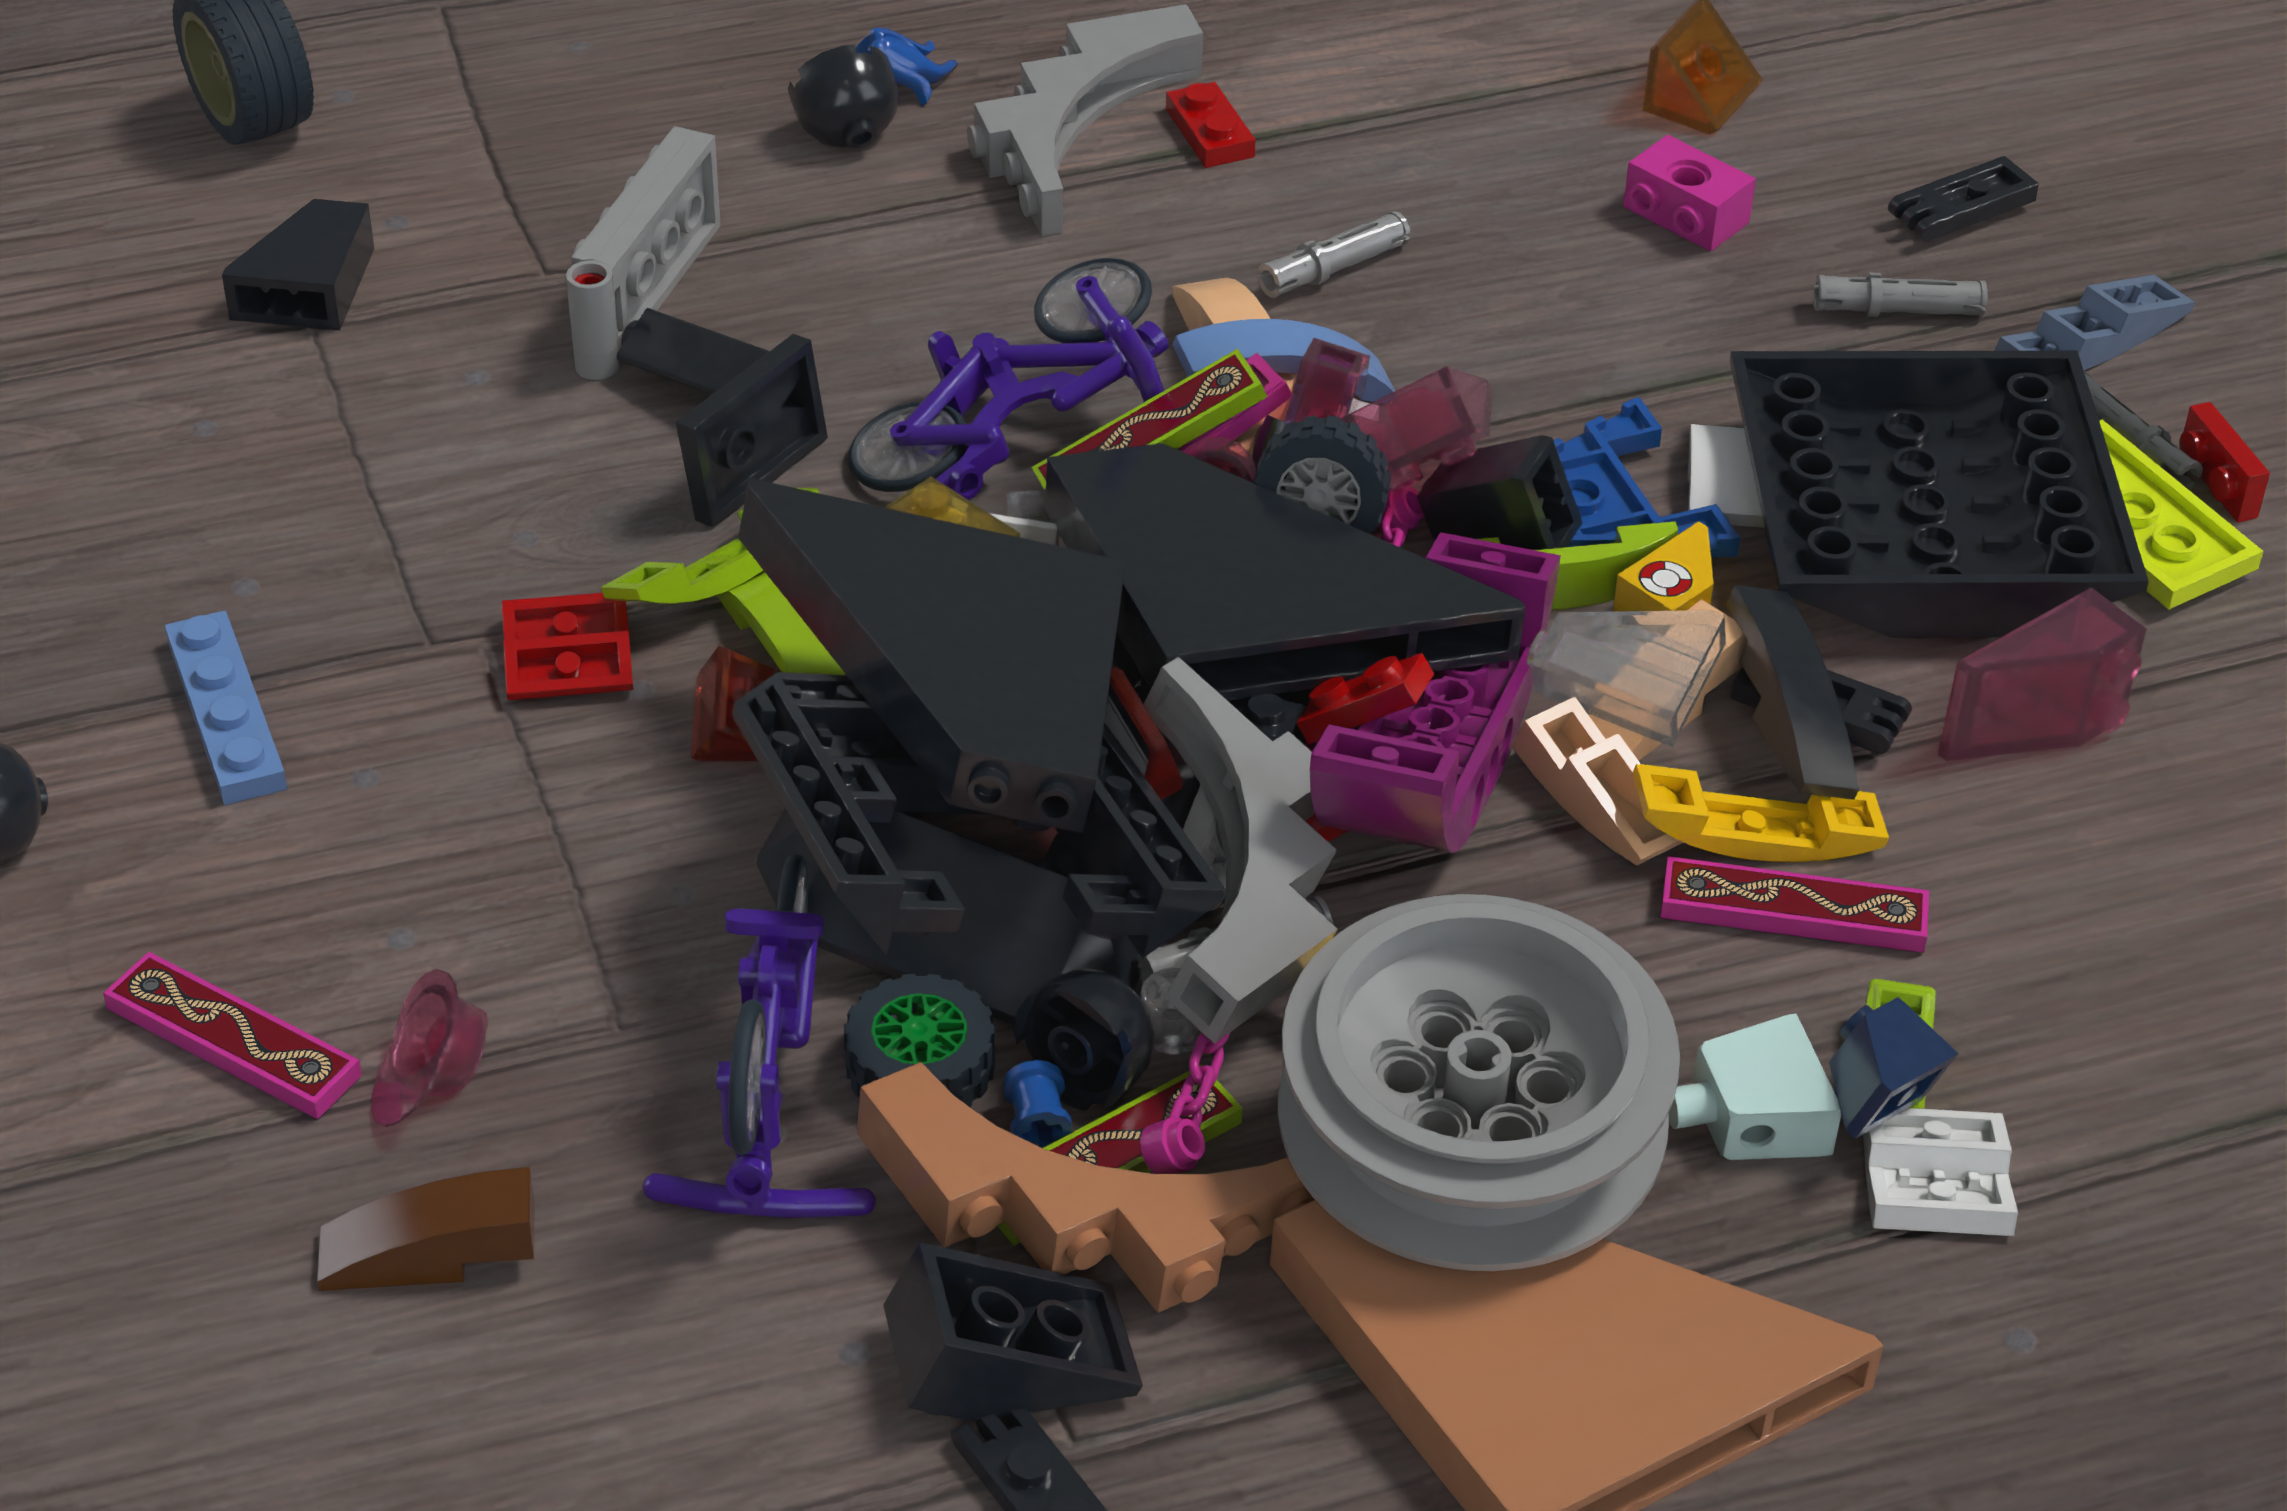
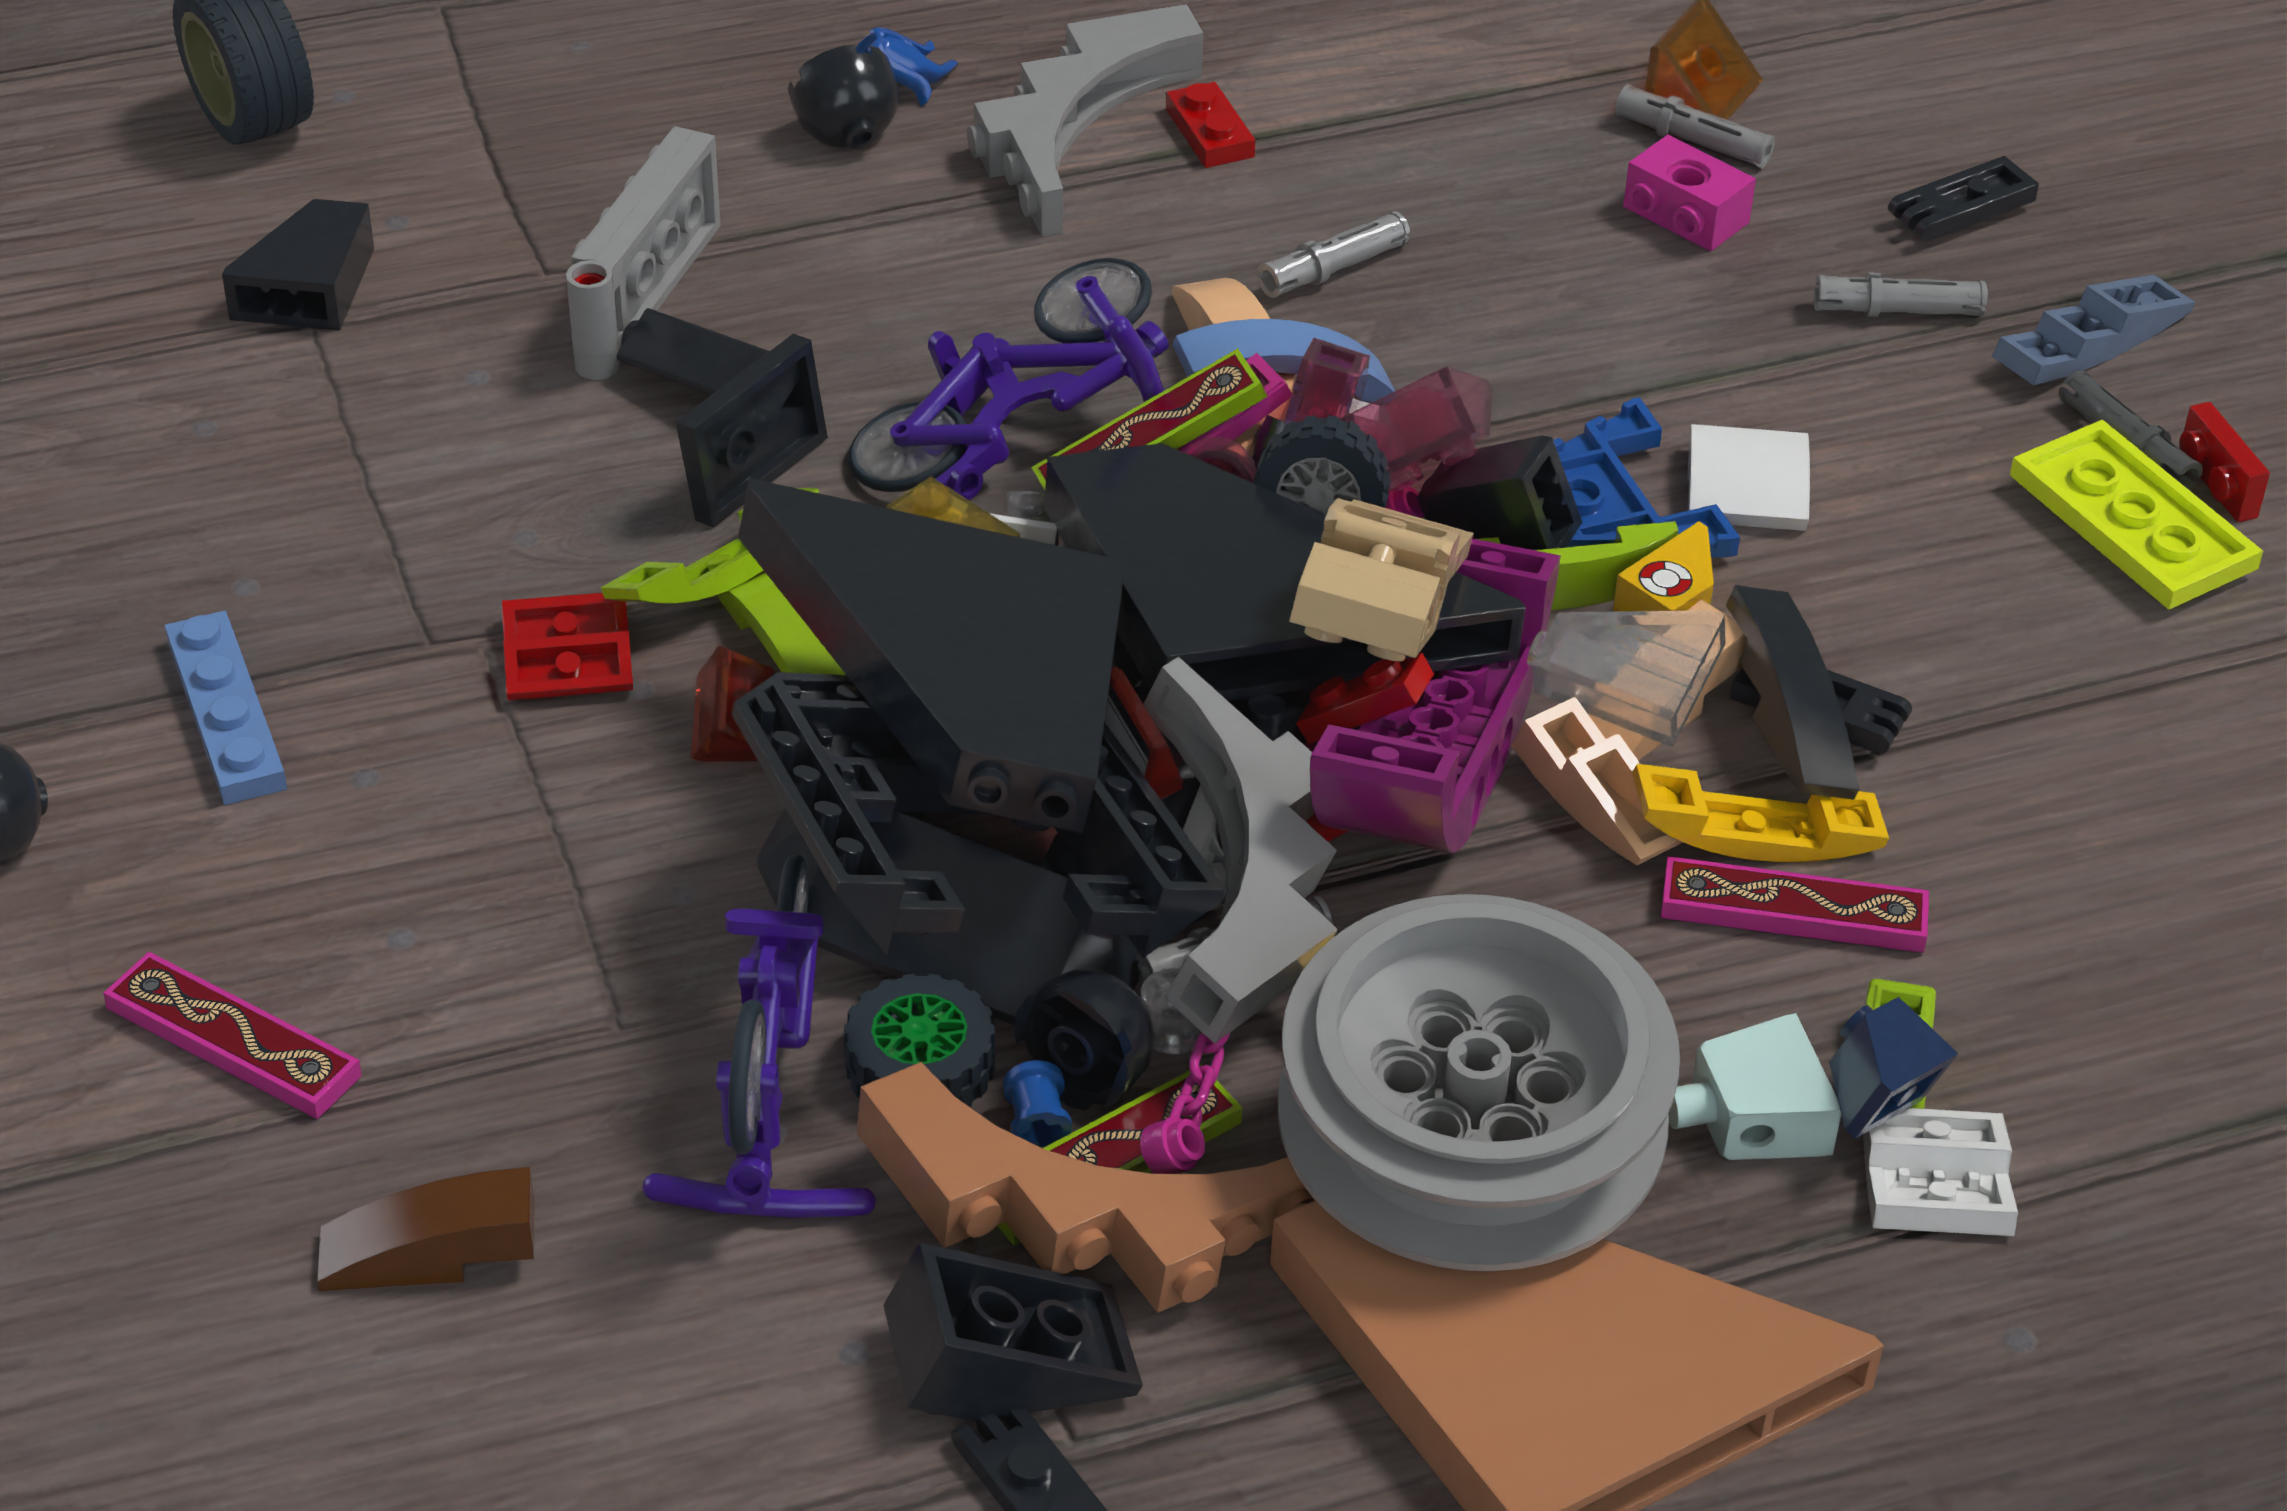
(432, 1048): clear pink piece -> none
(1378, 578): none -> tan piece
(1678, 120): none -> light grey pin
(1935, 486): black slope -> none
(2045, 682): clear pink slope -> none

